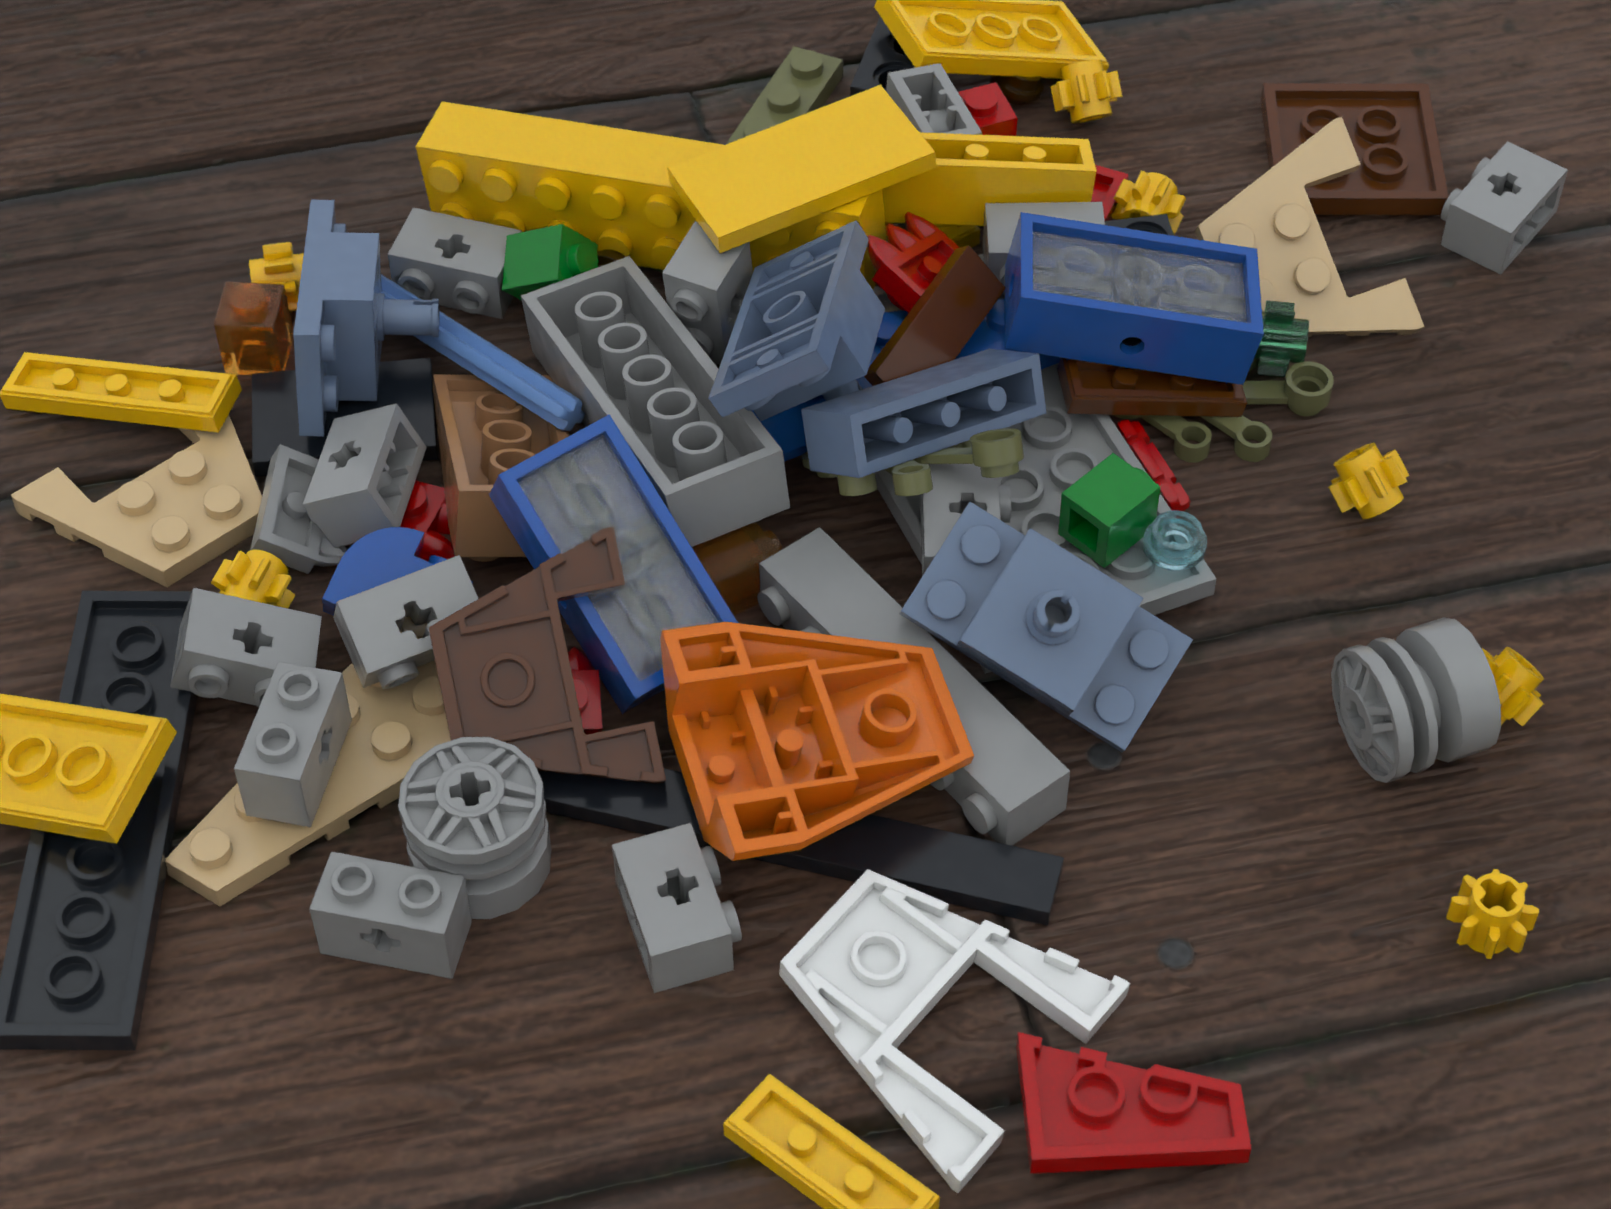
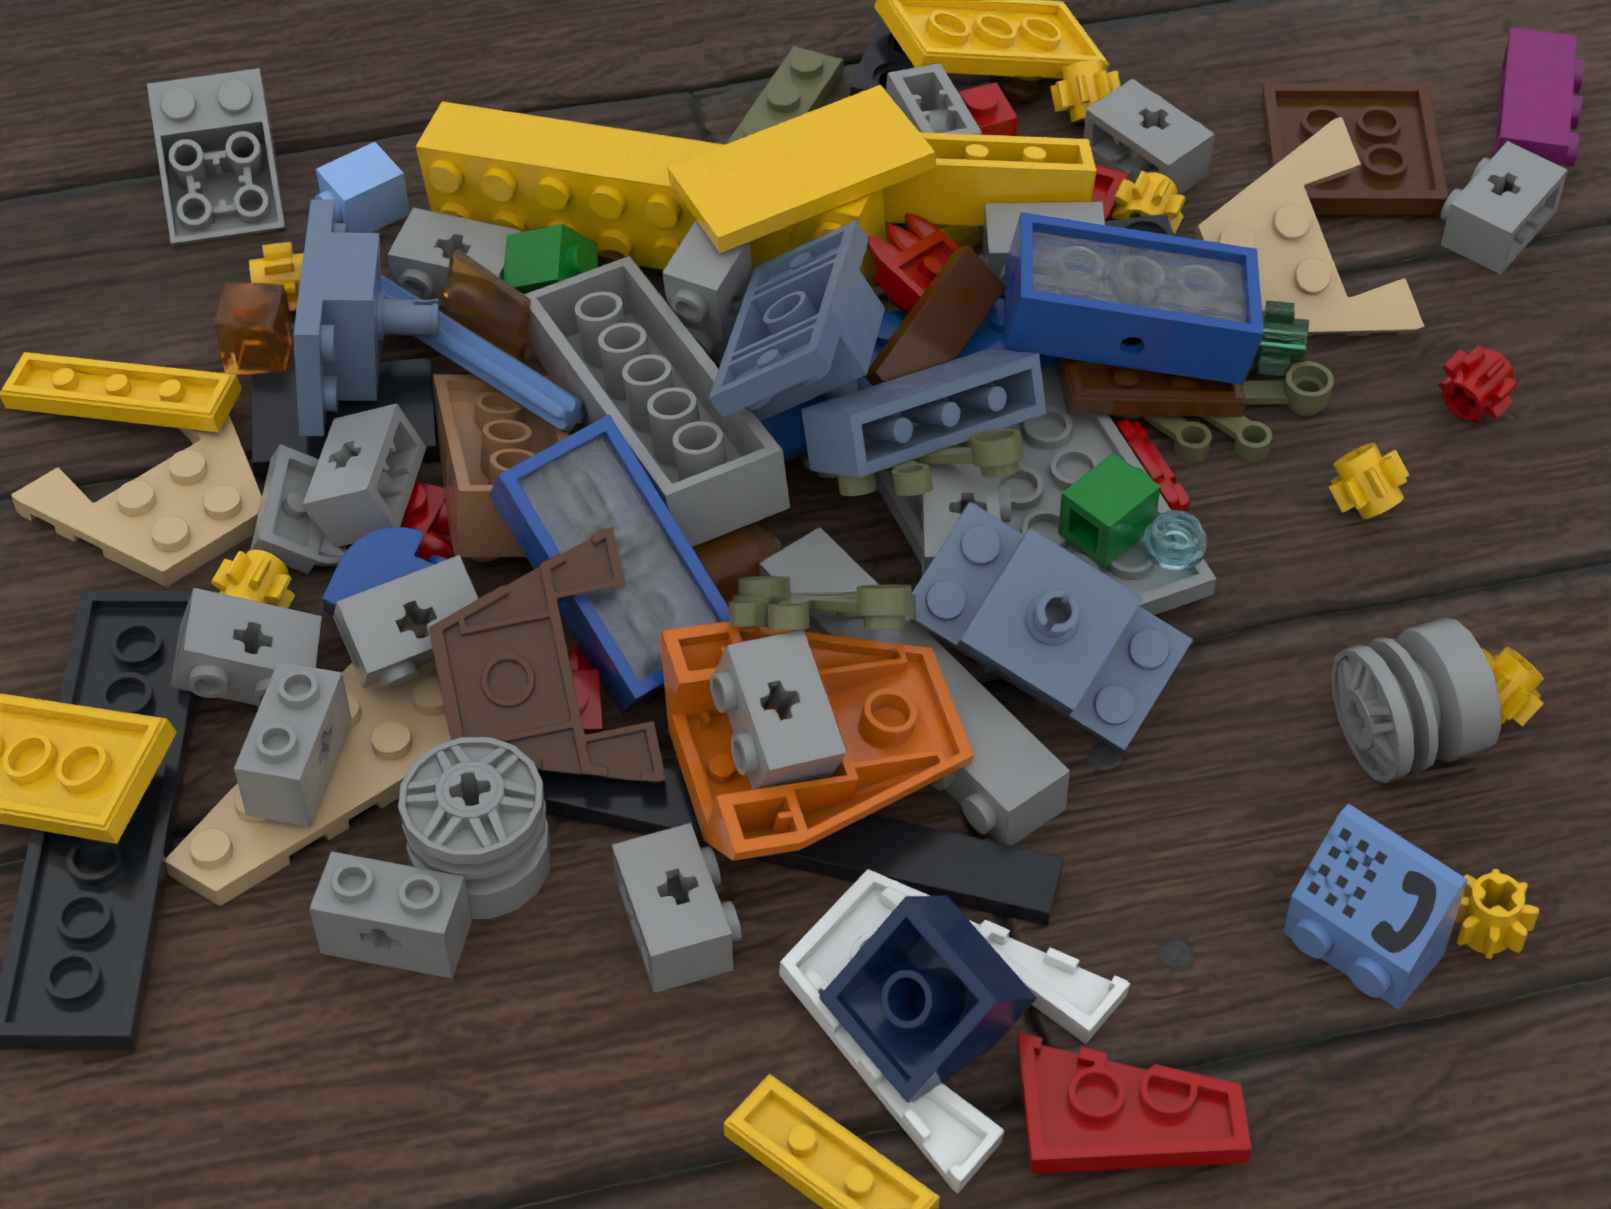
(216, 156): none -> light grey slope
(365, 188): none -> light blue brick
(487, 305): none -> clear orange piece
(770, 602): none -> olive plant
(784, 679): none -> light grey brick
(926, 995): none -> dark blue slope
(1143, 132): none -> light grey brick
(1374, 907): none -> medium blue slope
(1477, 384): none -> red gear
(1537, 95): none -> magenta brick

